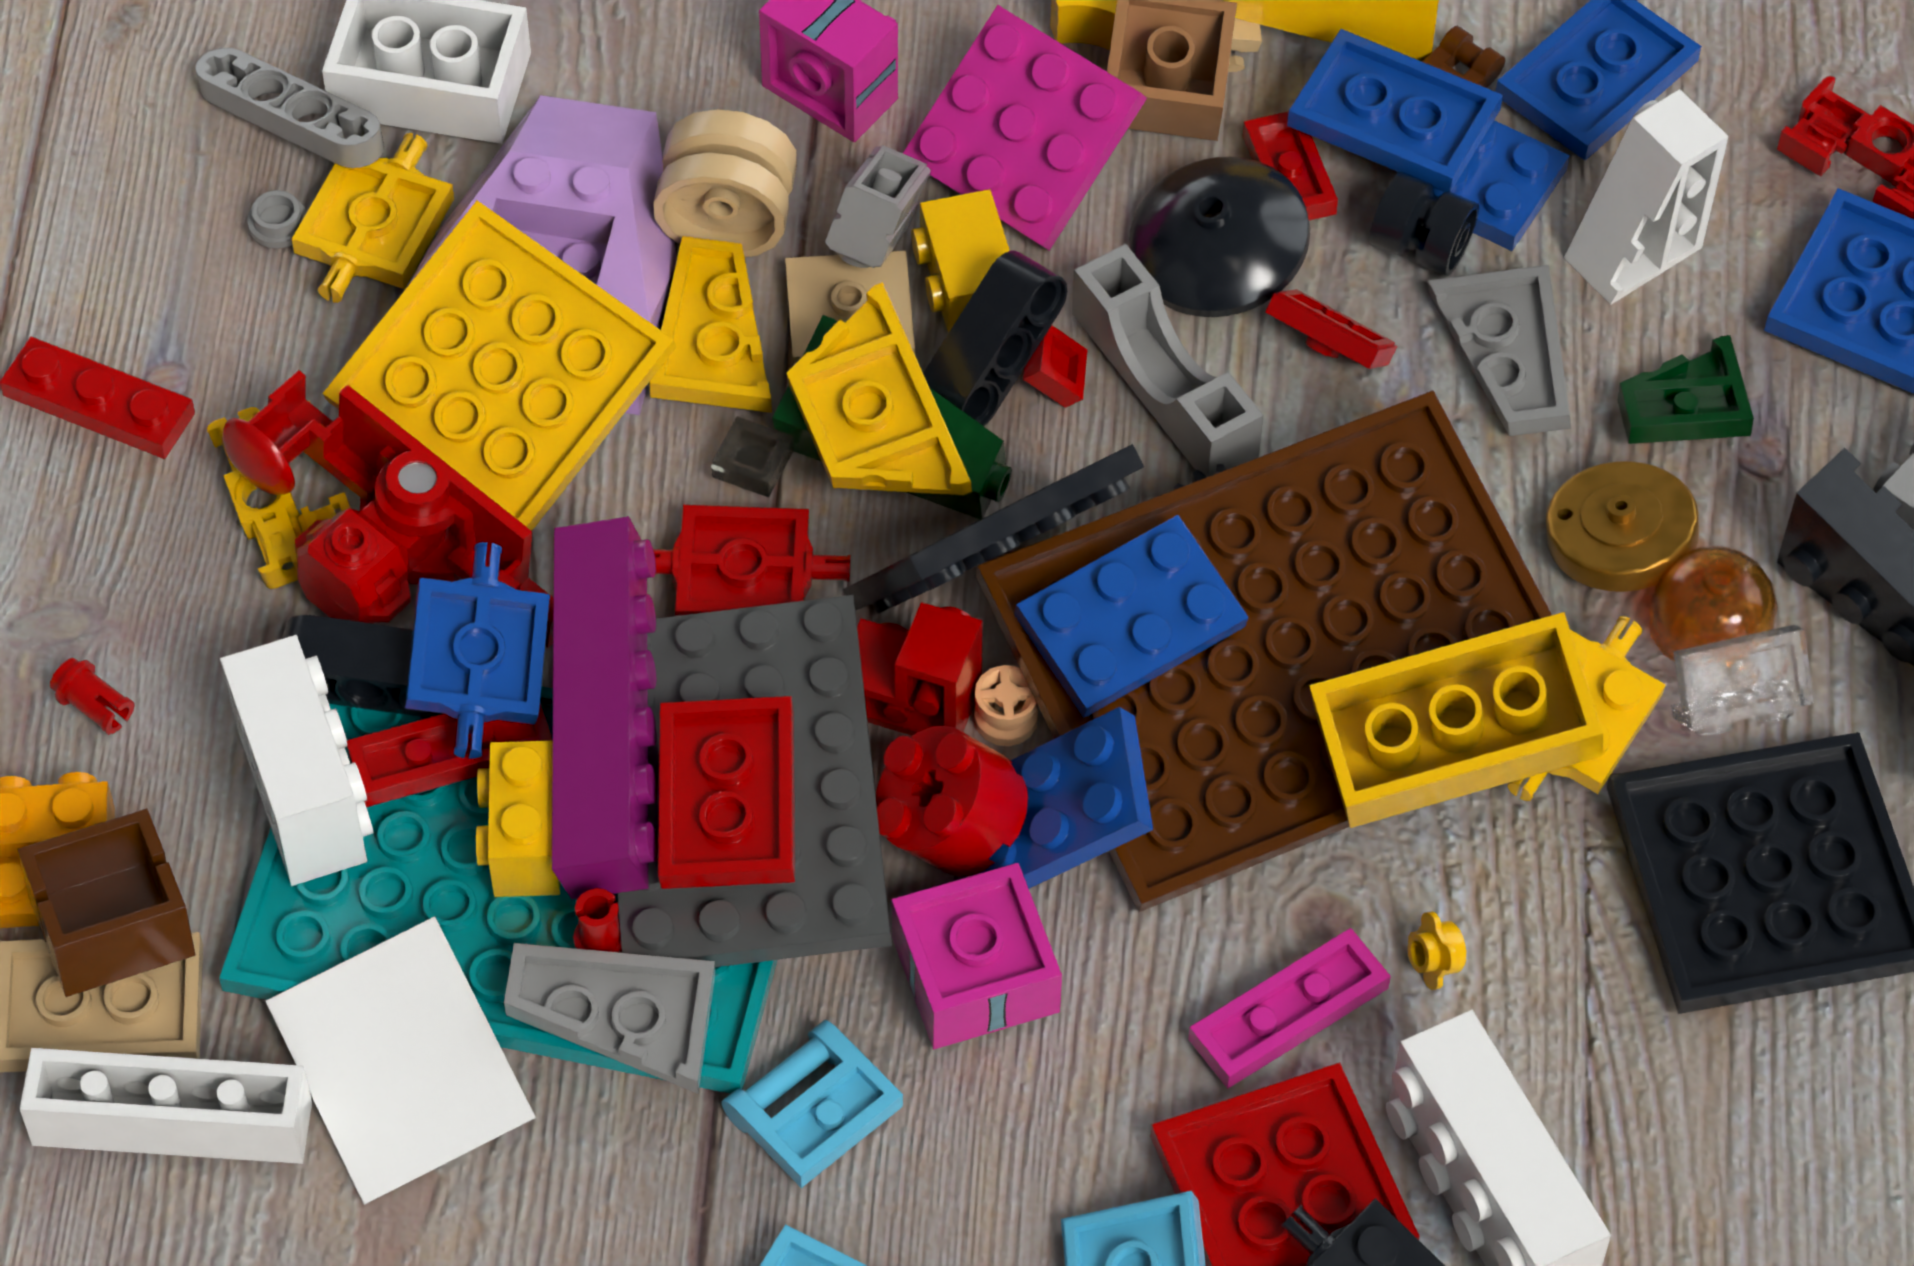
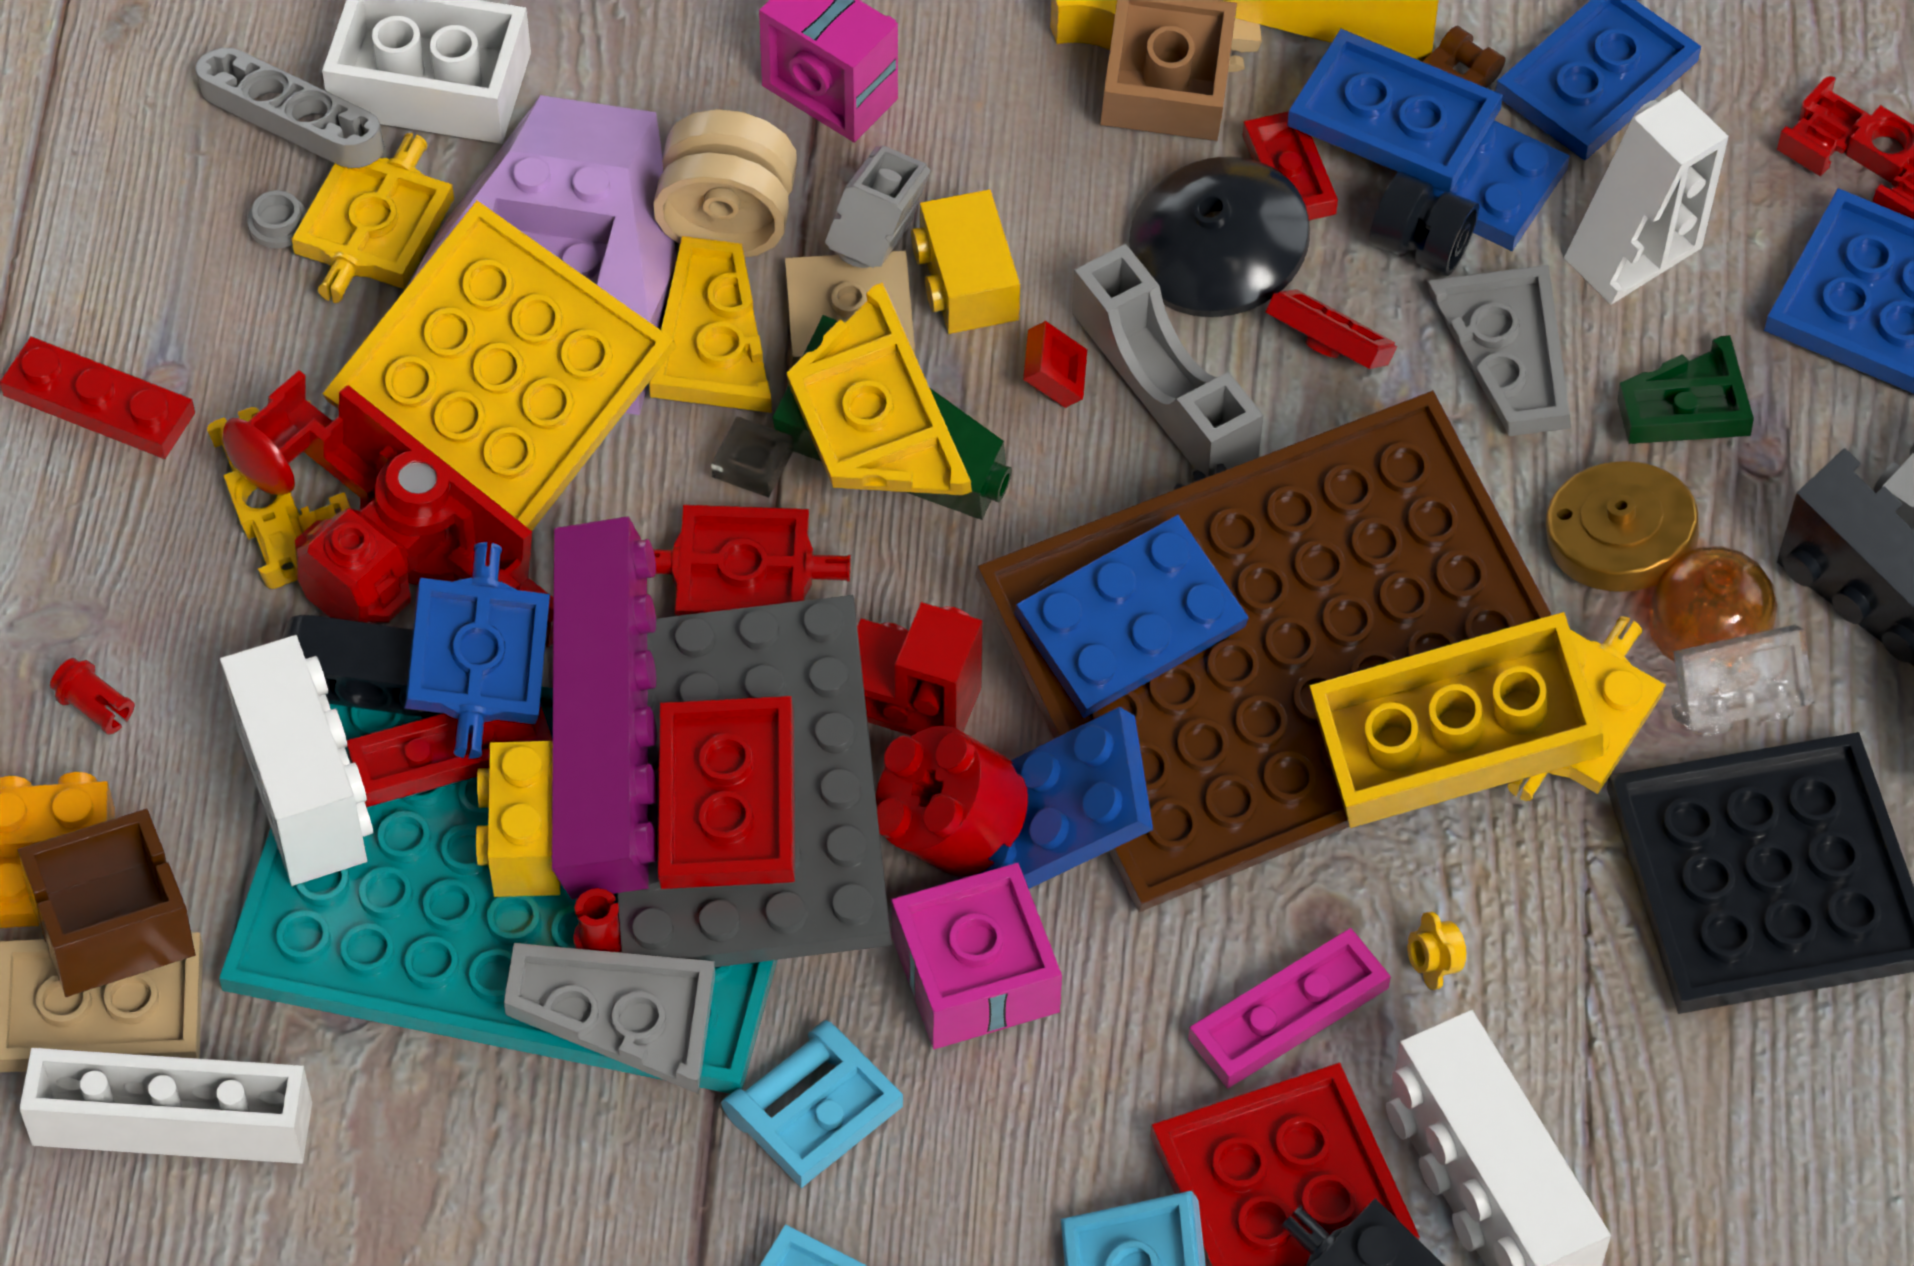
(400, 1060): white sticker -> none
(996, 335): black beam -> none
(997, 532): black plate -> none
(1004, 688): light nougat wheel -> none
(1025, 125): dark pink plate -> none

